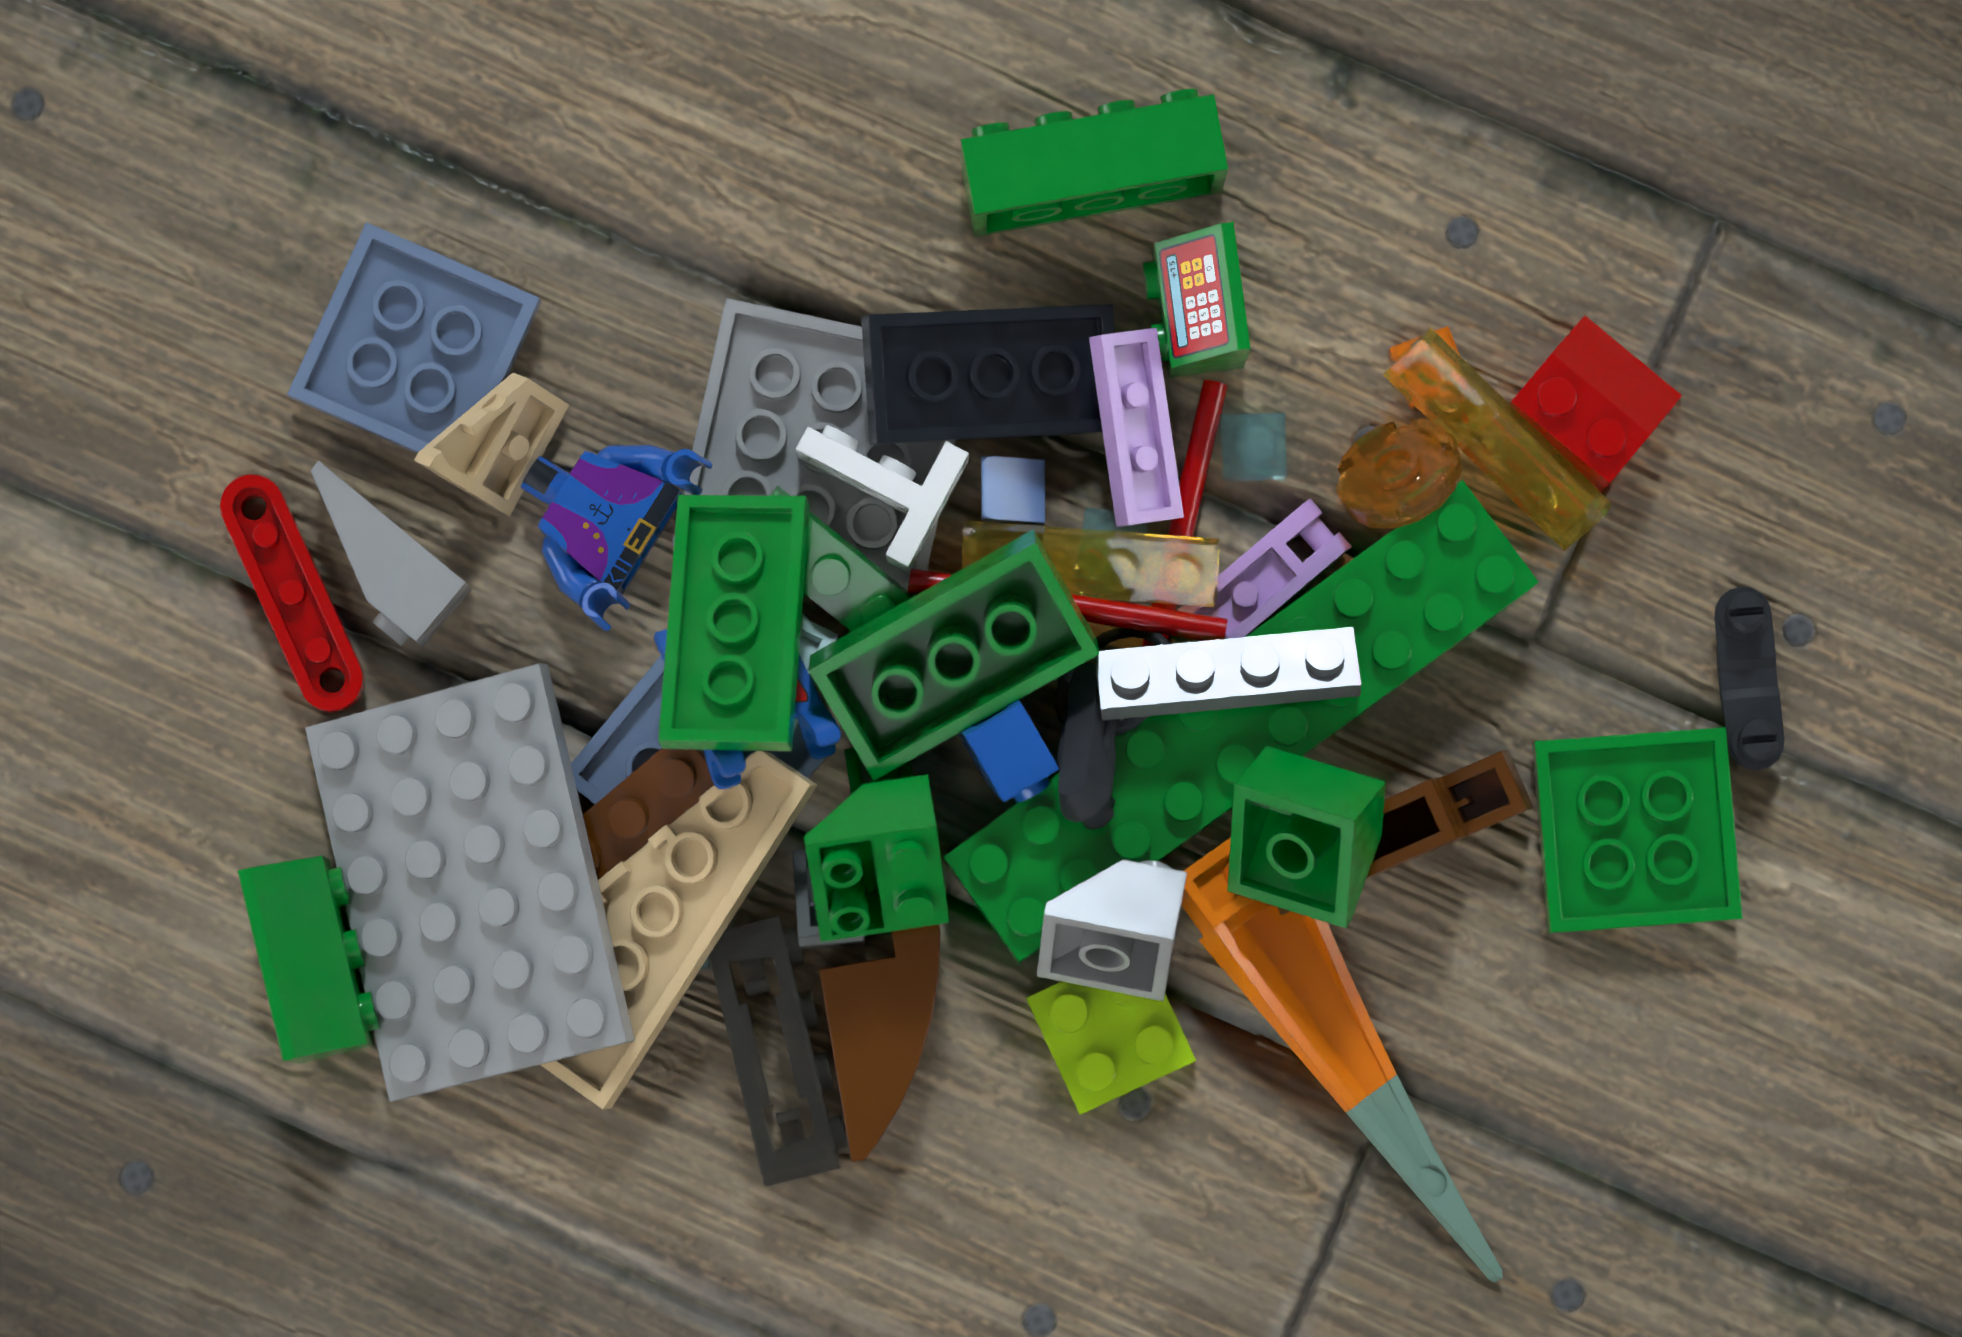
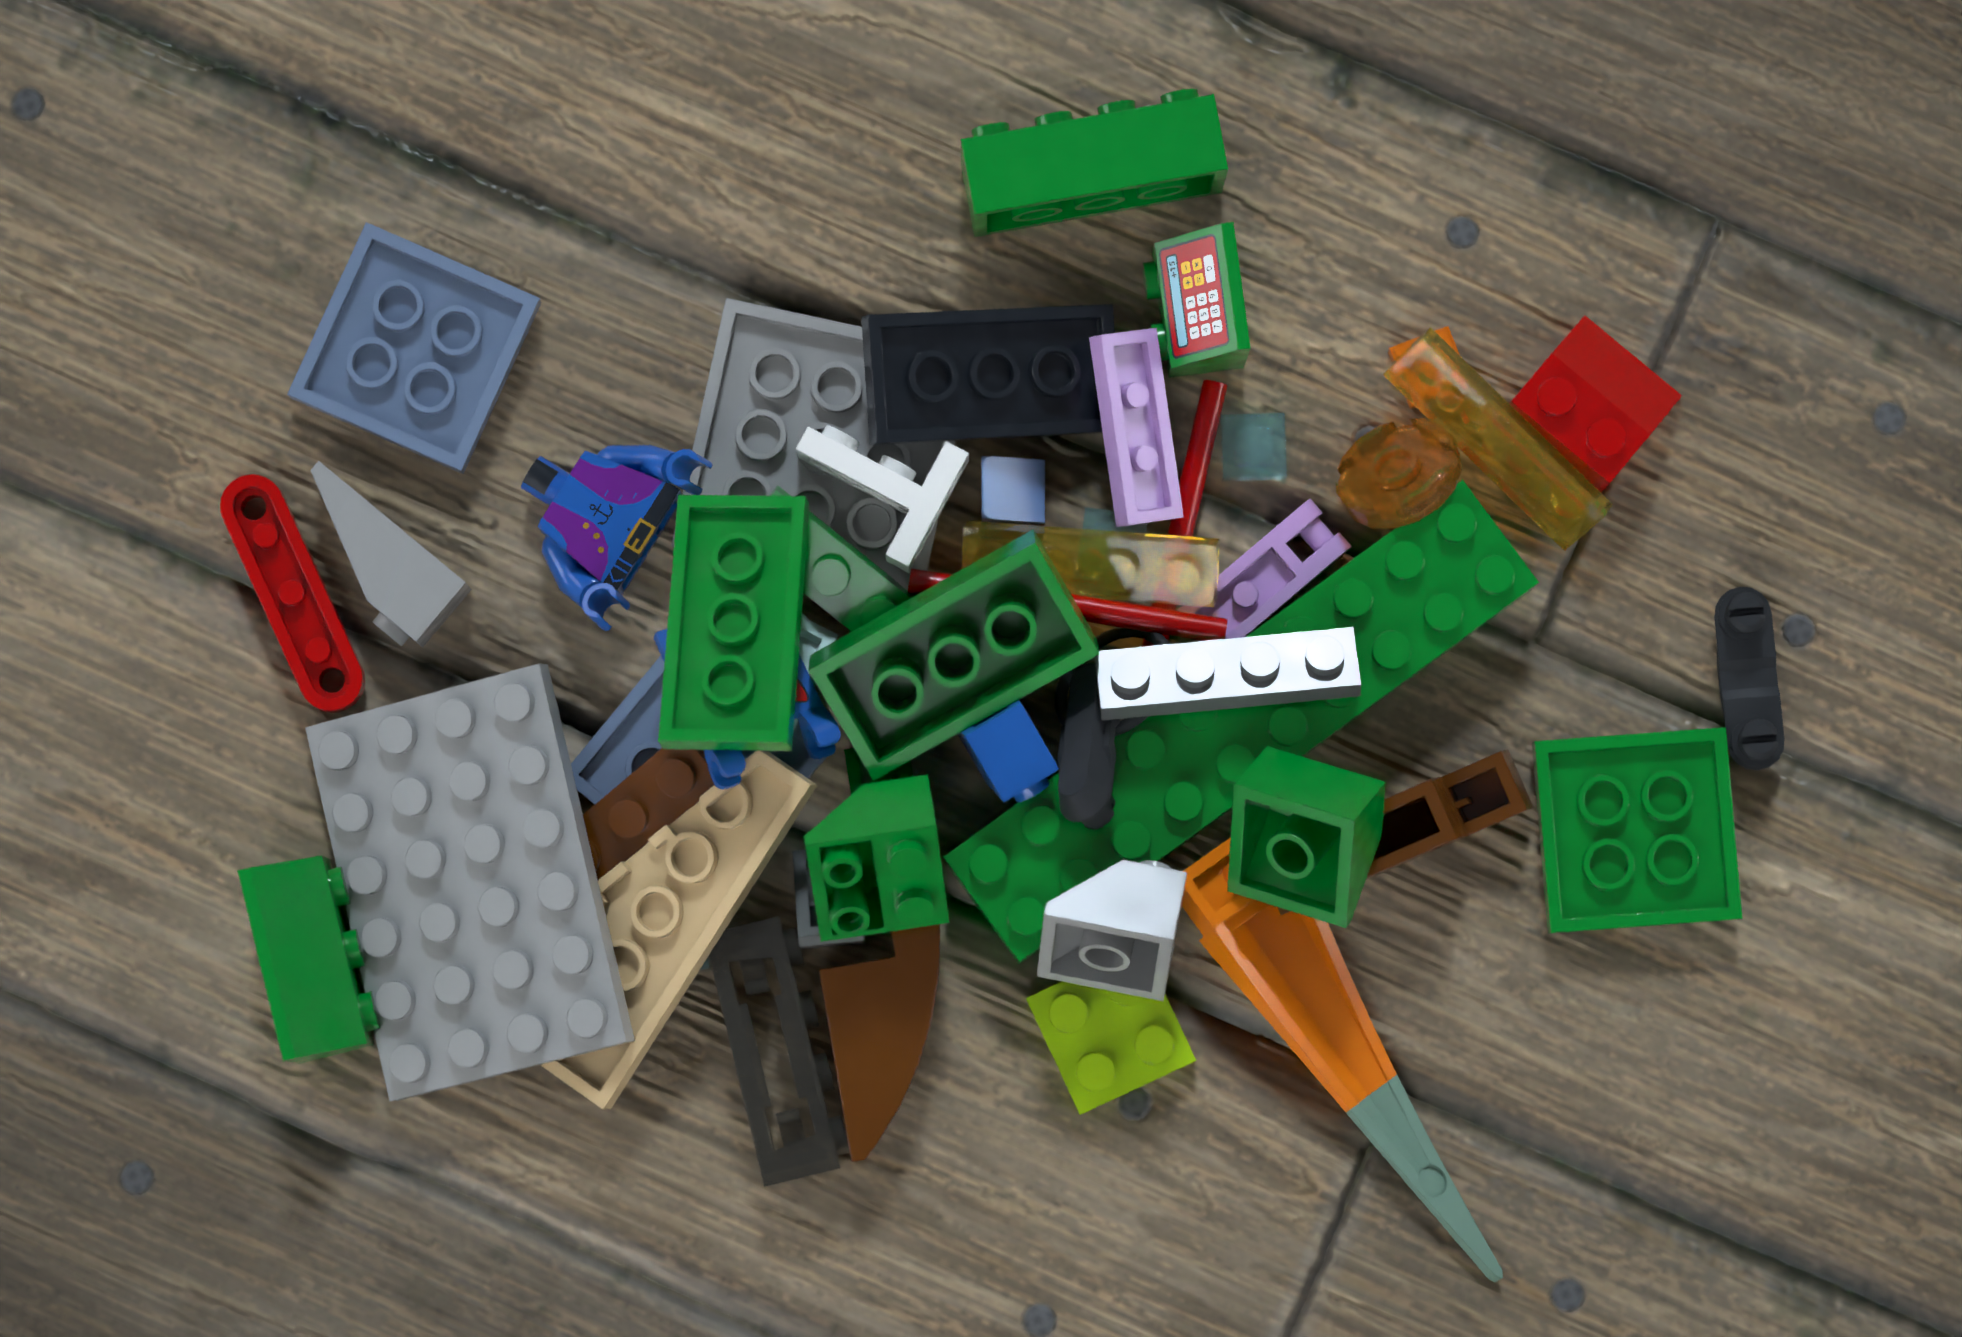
(496, 442): tan wing -> none

